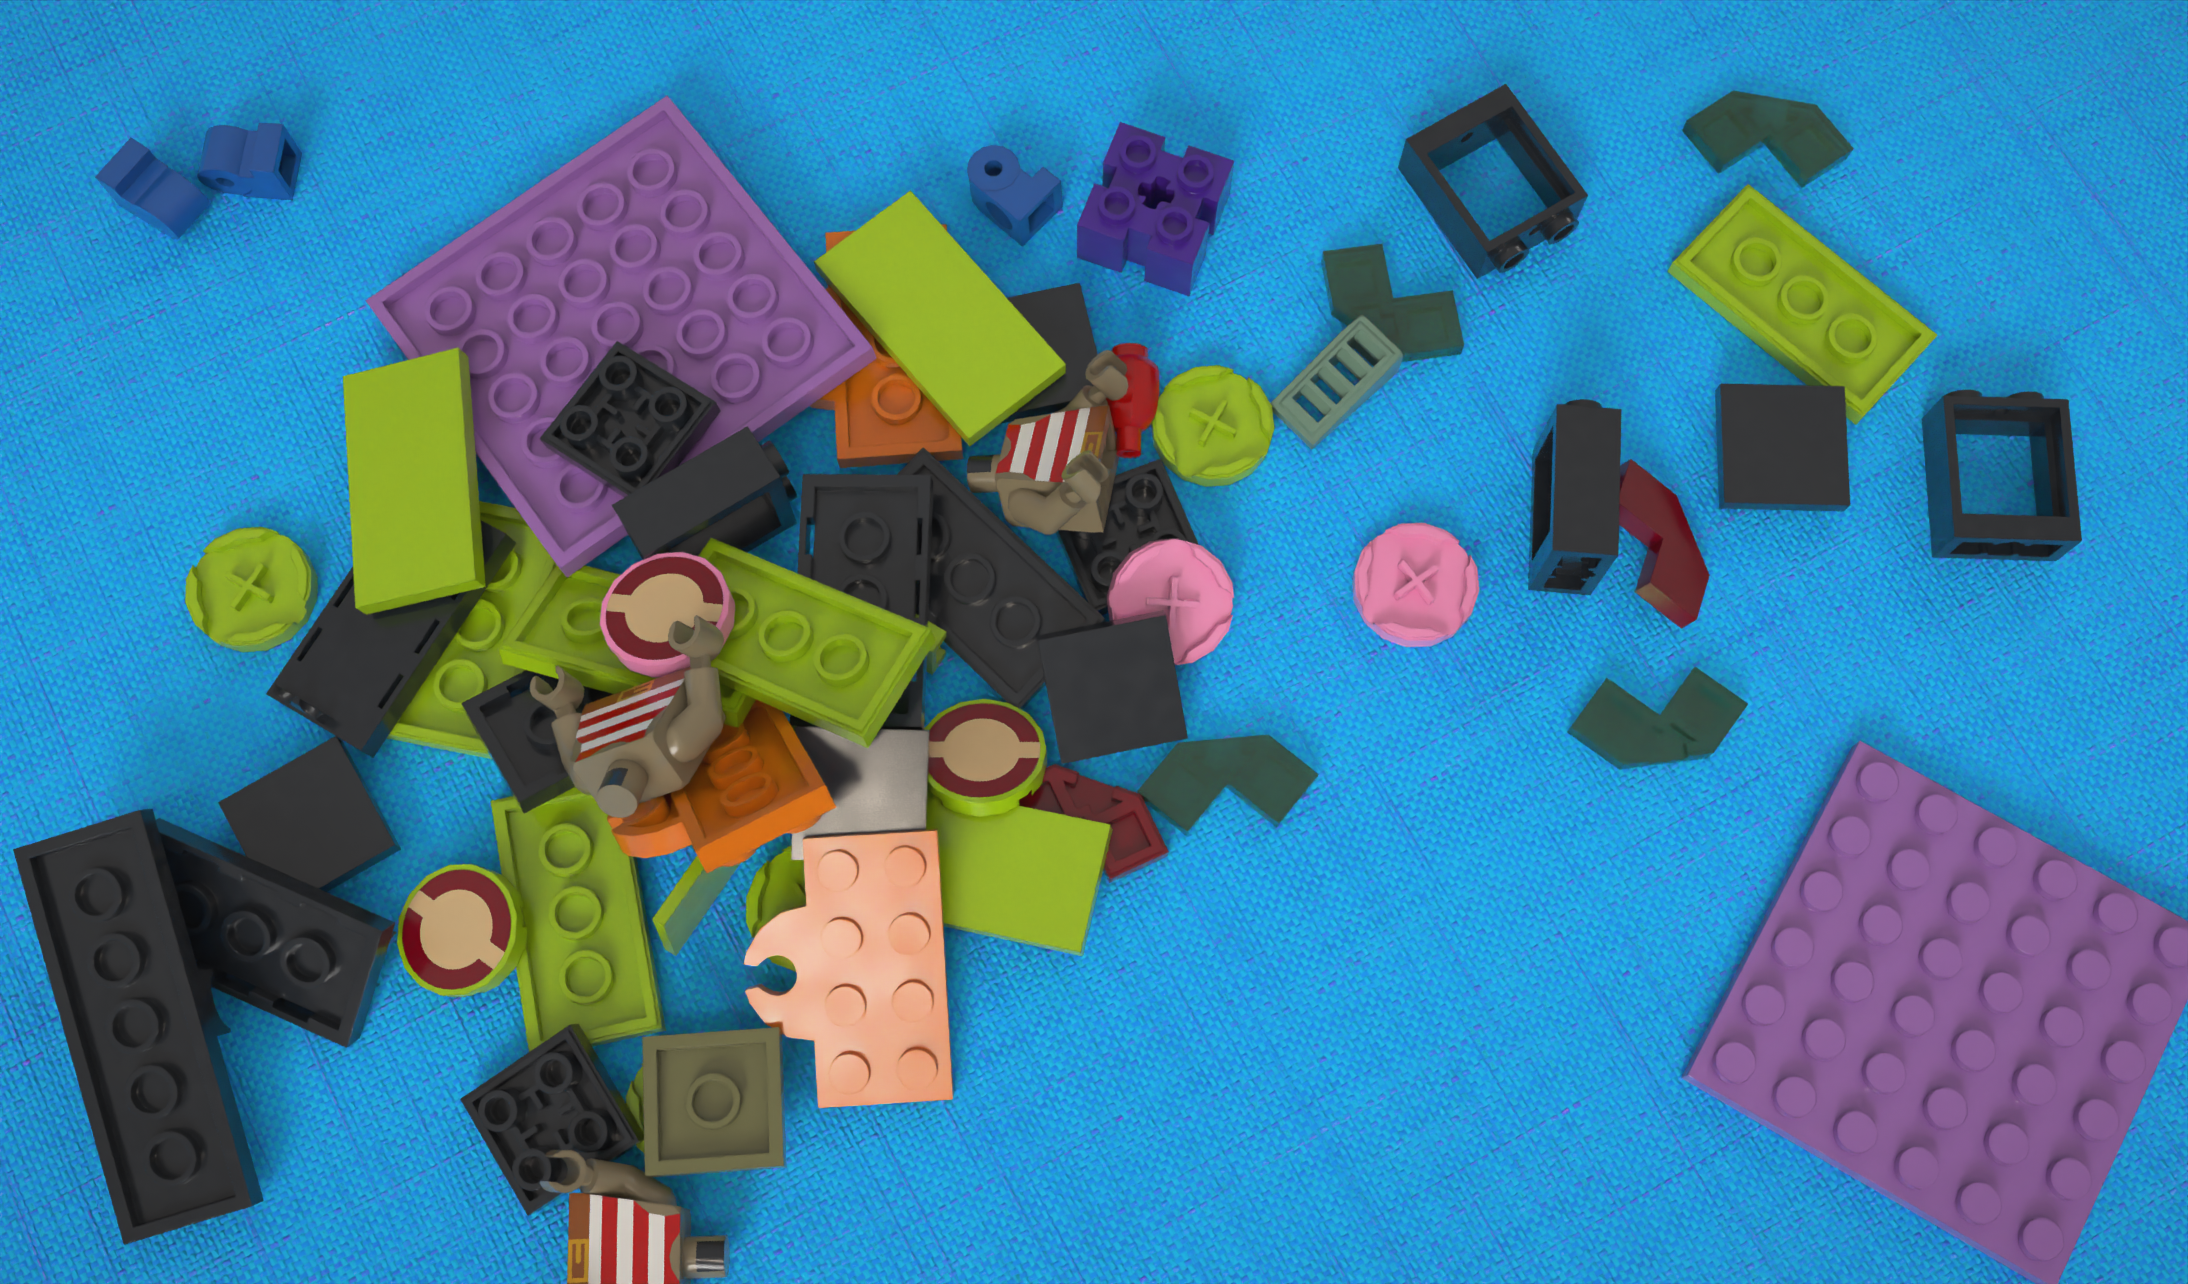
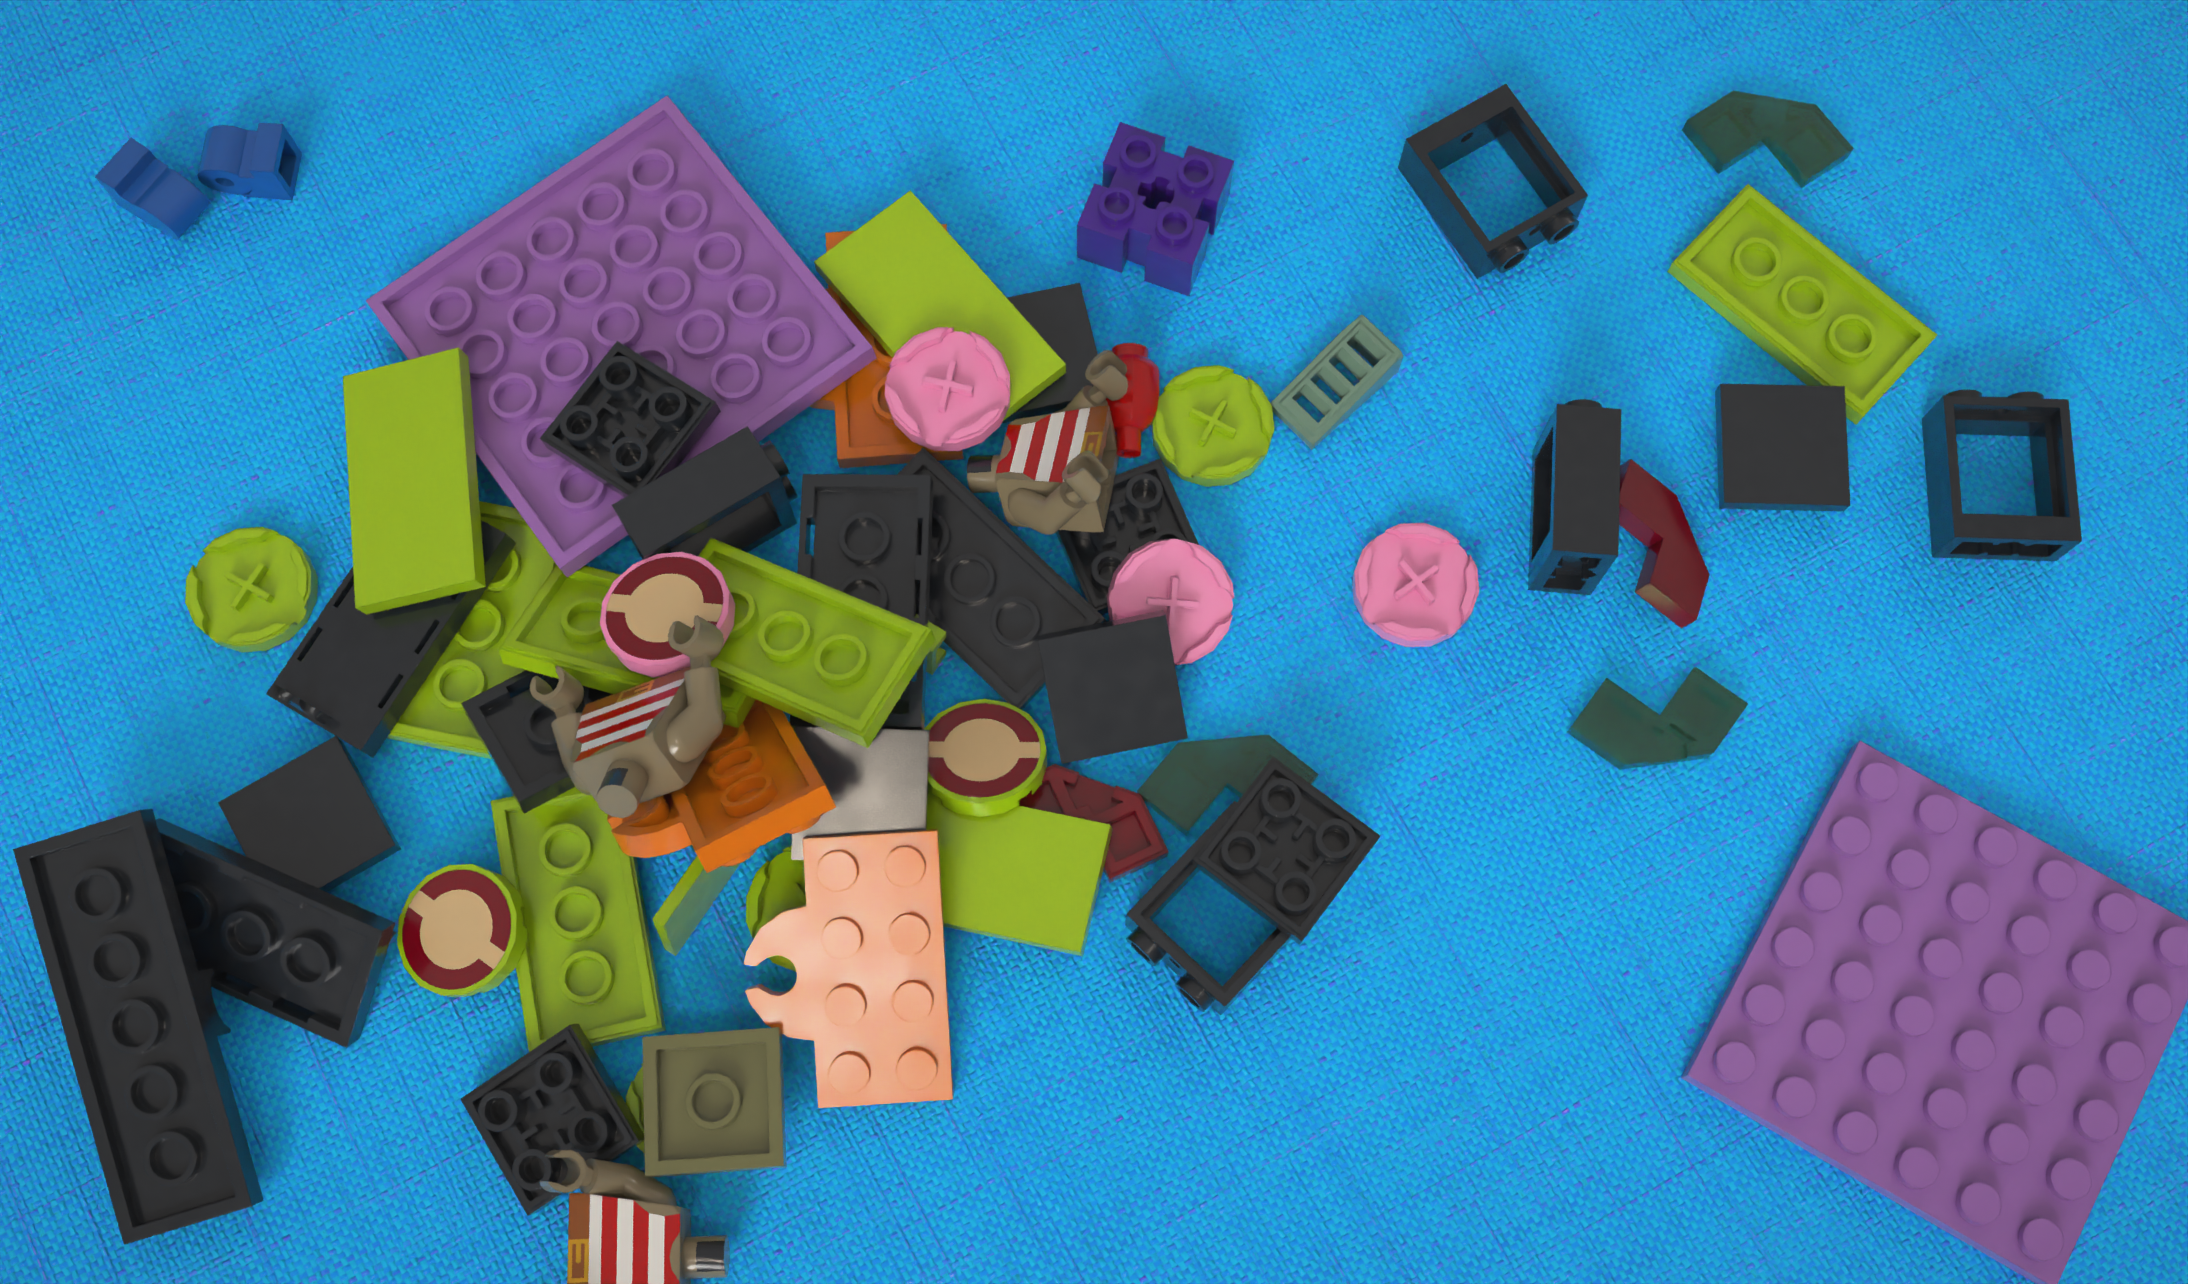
(948, 389): none -> bright pink tile
(1010, 195): blue leg -> none
(1156, 945): none -> black window
(1286, 850): none -> black tile
(1417, 324): clear green tile -> none

